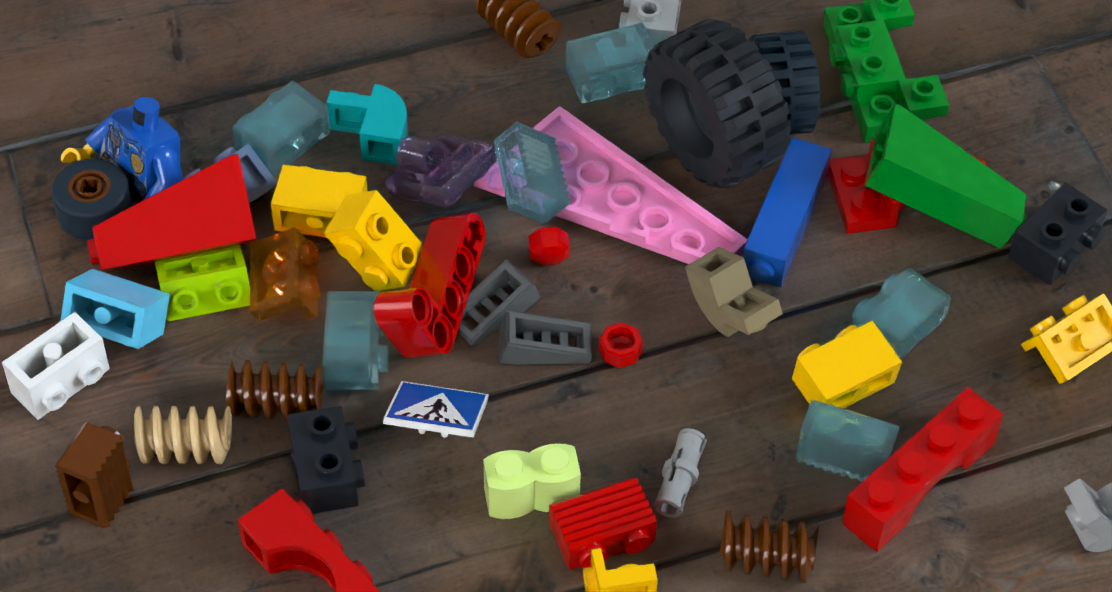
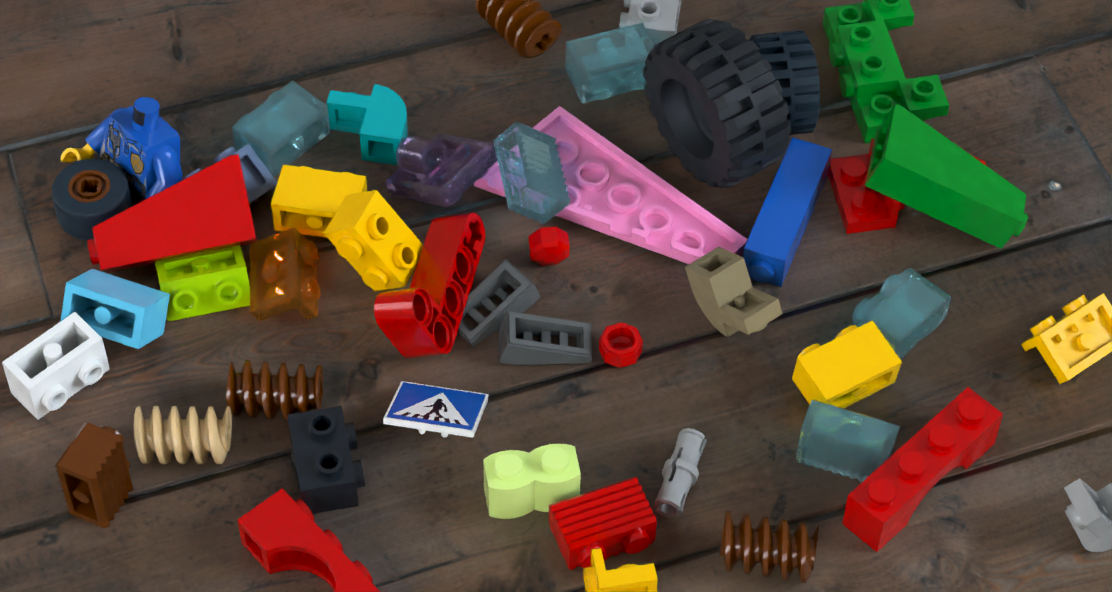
(353, 342): clear light blue brick -> none
(1058, 234): black brick -> none

